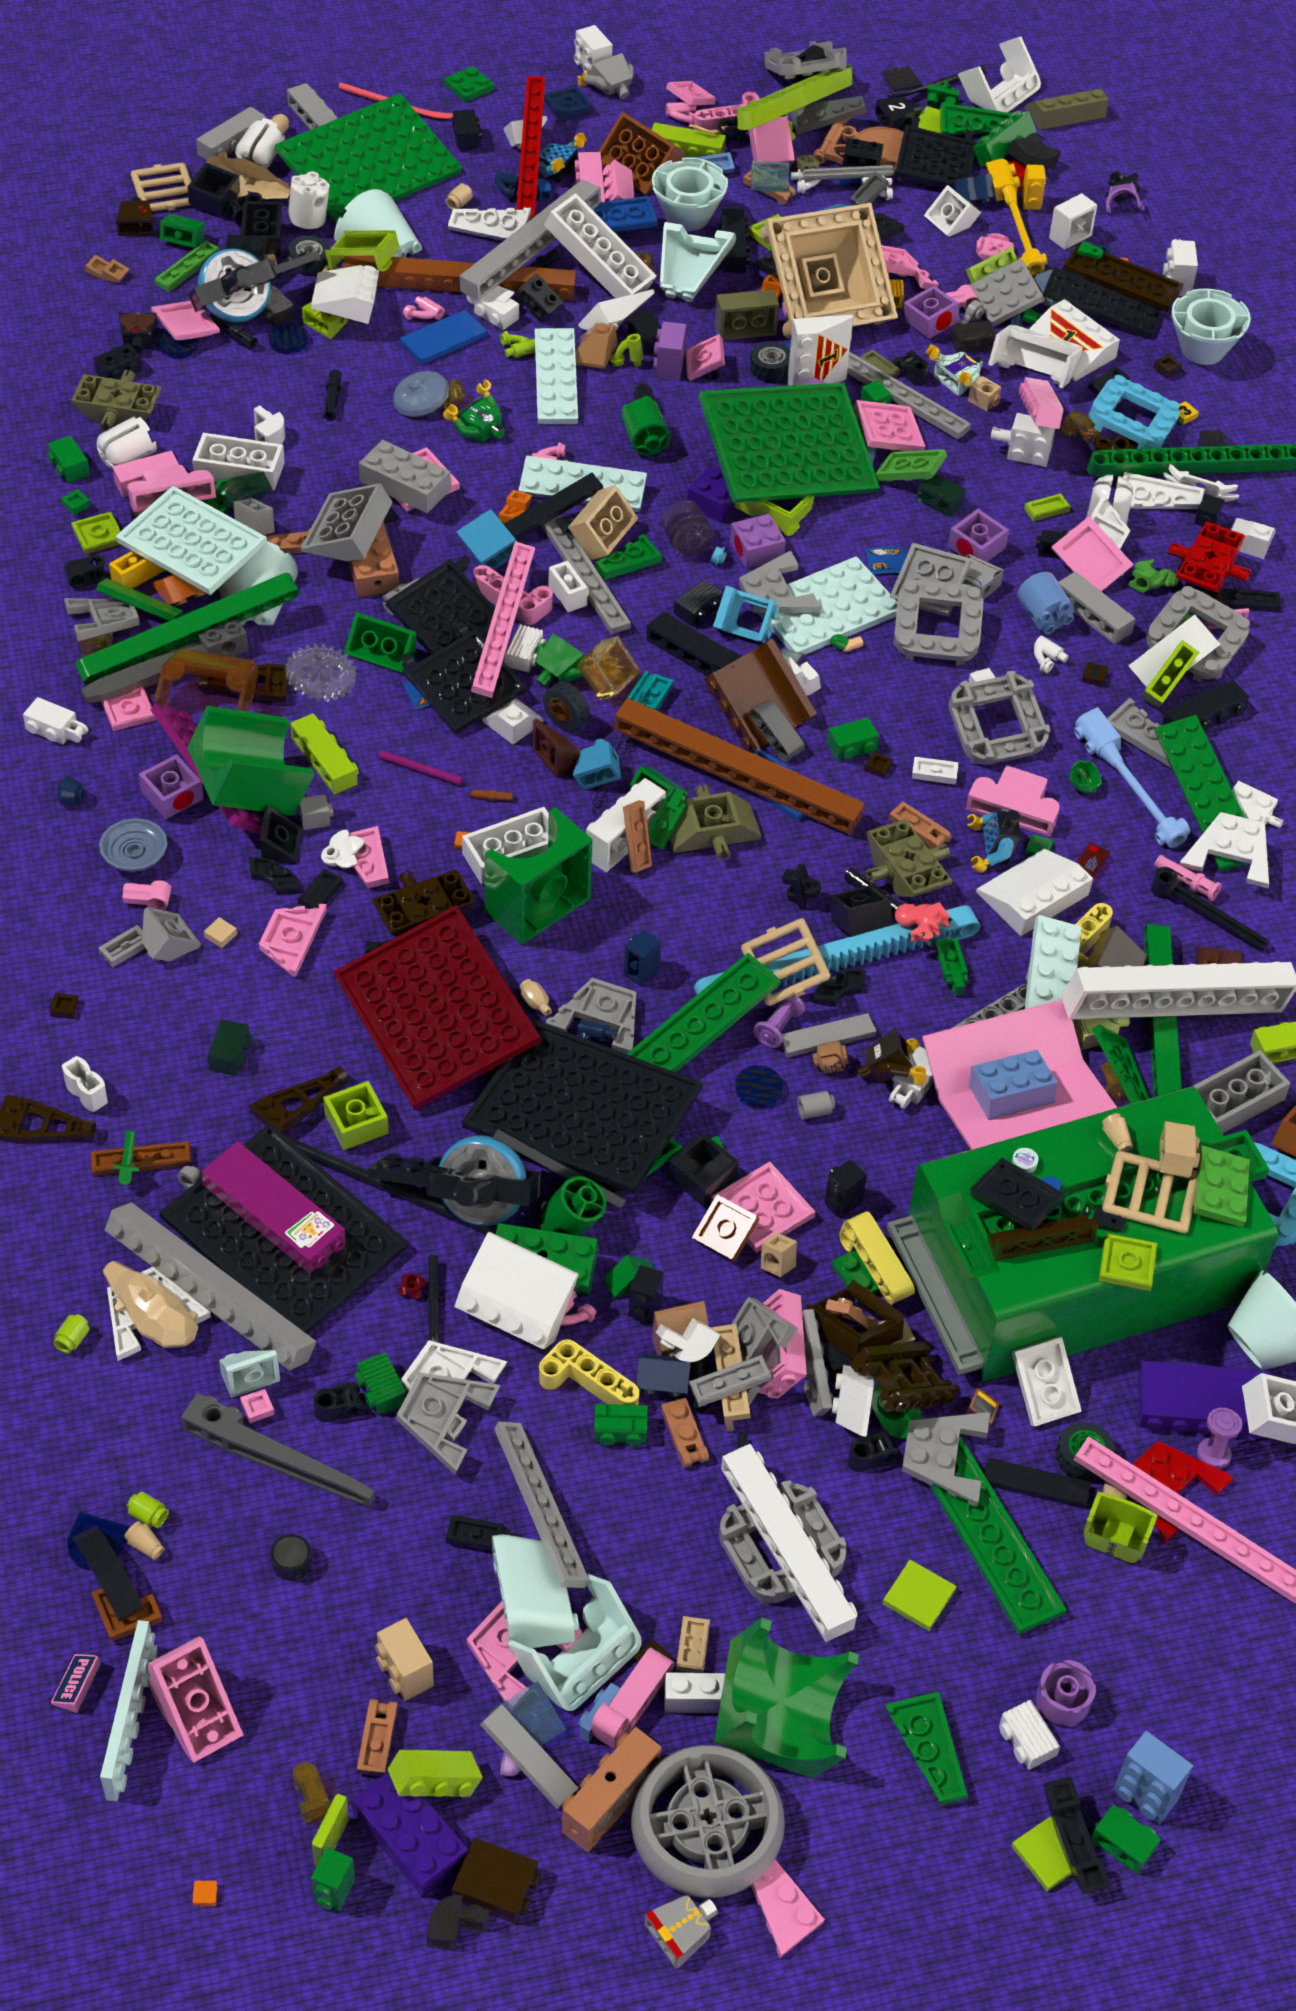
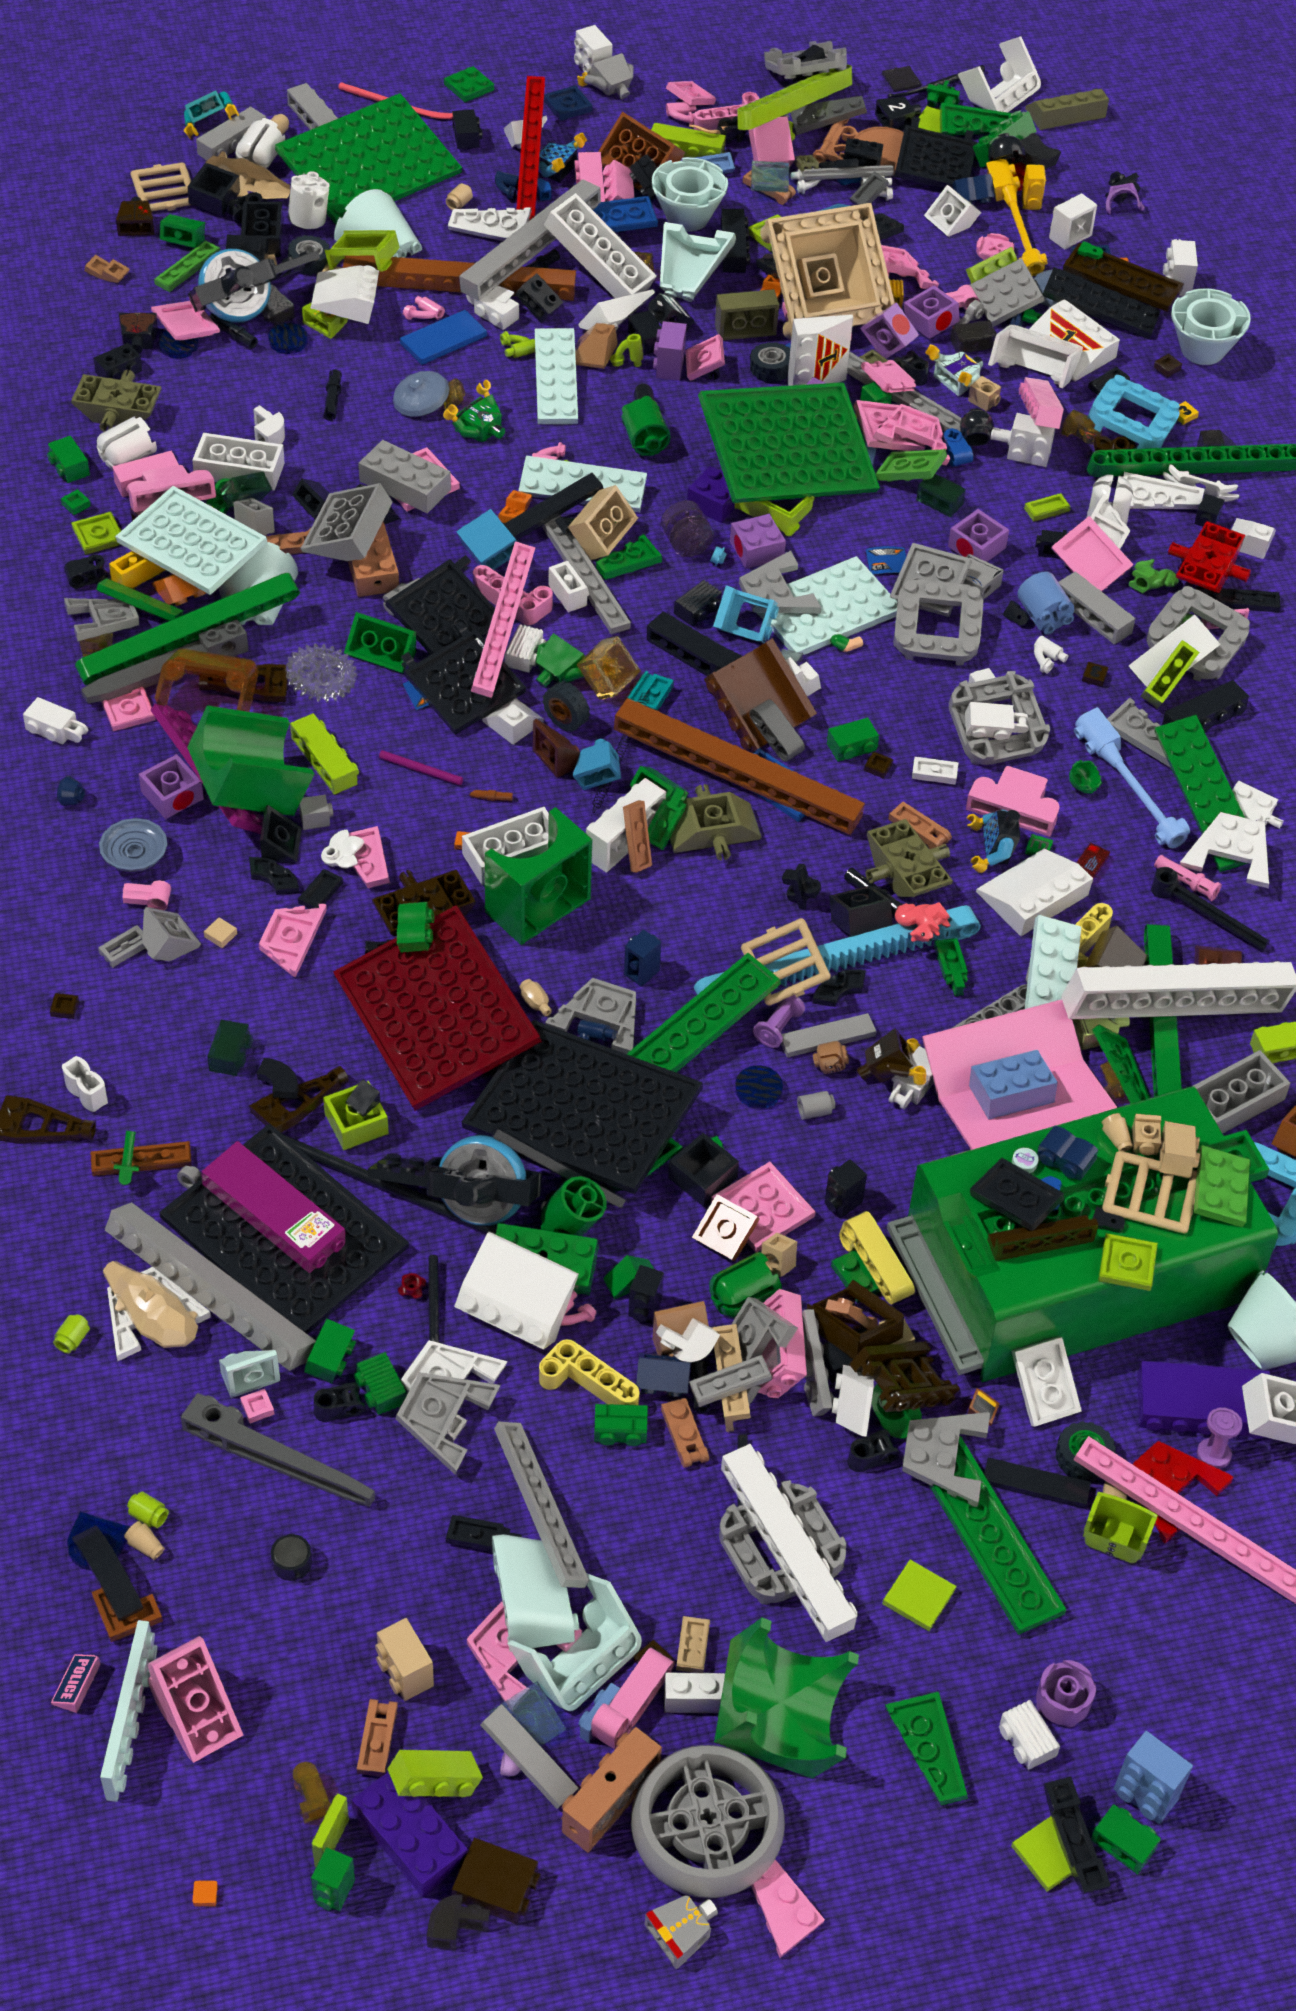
(205, 107): none -> teal torso
(280, 1077): none -> black tile
(310, 496): none -> black brick
(329, 1351): none -> green brick
(363, 1098): none -> black slope
(414, 927): none -> green brick
(642, 172): none -> black brick
(665, 307): none -> black torso
(743, 1280): none -> green cylinder
(839, 163): none -> black tile
(889, 331): none -> medium lavender brick
(889, 376): none -> bright pink plate
(913, 425): none -> bright pink wing
(957, 448): none -> blue piece
(976, 427): none -> black piece
(993, 721): none -> white brick
(1006, 148): none -> black cylinder
(1013, 612): none -> black piece
(1067, 1152): none -> dark blue brick
(1146, 1134): none -> tan brick

